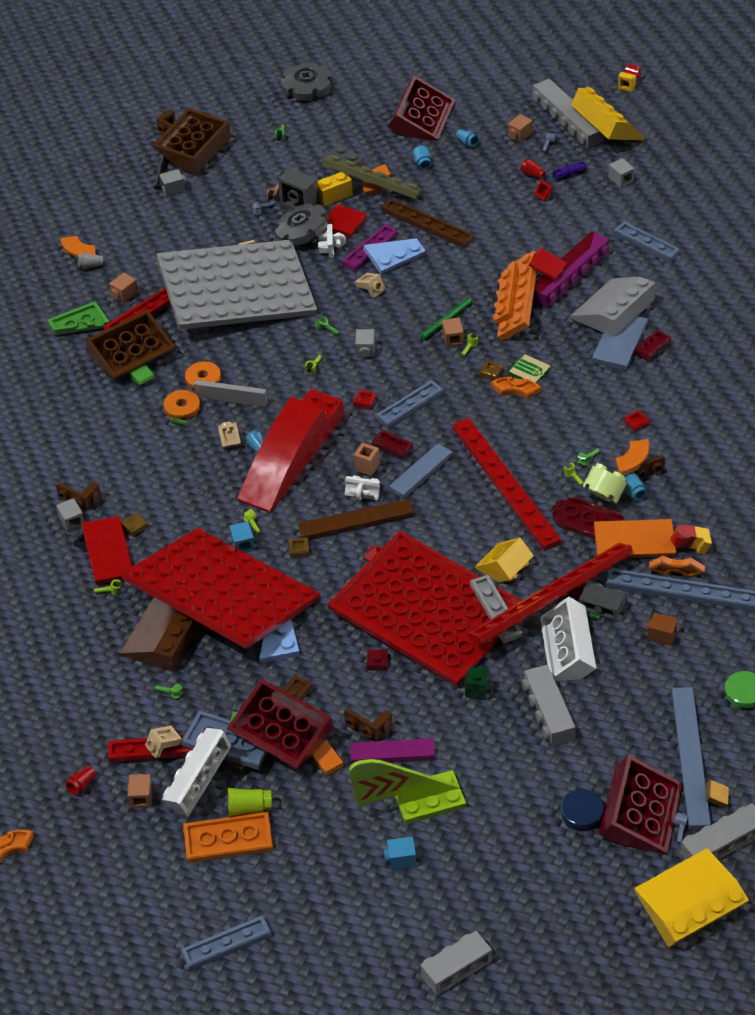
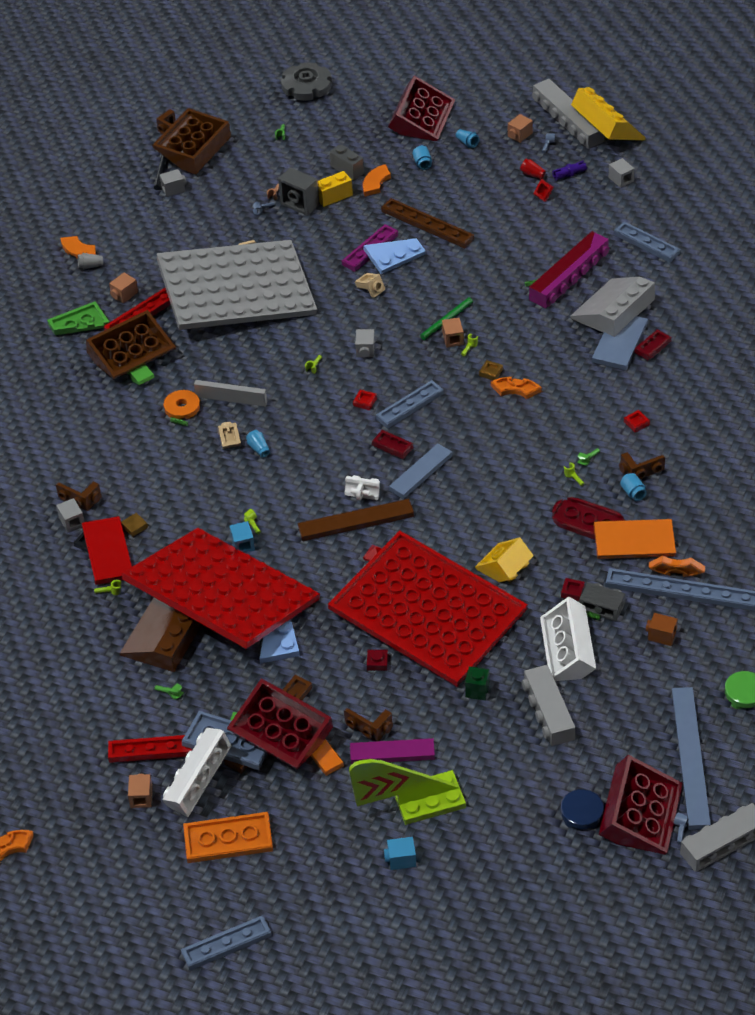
(79, 781): red cone -> none
(162, 738): tan bracket -> none
(199, 369): orange tile -> none
(248, 801): lime plant -> none
(289, 447): red slope -> none
(298, 547): pearl gold tile -> none
(302, 224): dark grey piece -> none
(323, 322): bright green hand -> none
(328, 240): white hips -> none
(345, 220): red tile -> none
(366, 459): nougat brick -> none
(378, 178): olive plate -> none
(456, 962): light grey brick -> none
(493, 604): light grey tile -> none
(507, 484): red plate -> none
(515, 297): orange plate -> none
(529, 368): piece -> none
(547, 264): red piece -> none
(549, 593): red plate -> none
(605, 484): yellowish green brick -> none
(630, 75): yellow leg -> none
(635, 456): orange tile -> none
(690, 896): yellow slope -> none
(692, 537): leg -> none
(717, 793): pearl gold tile -> none

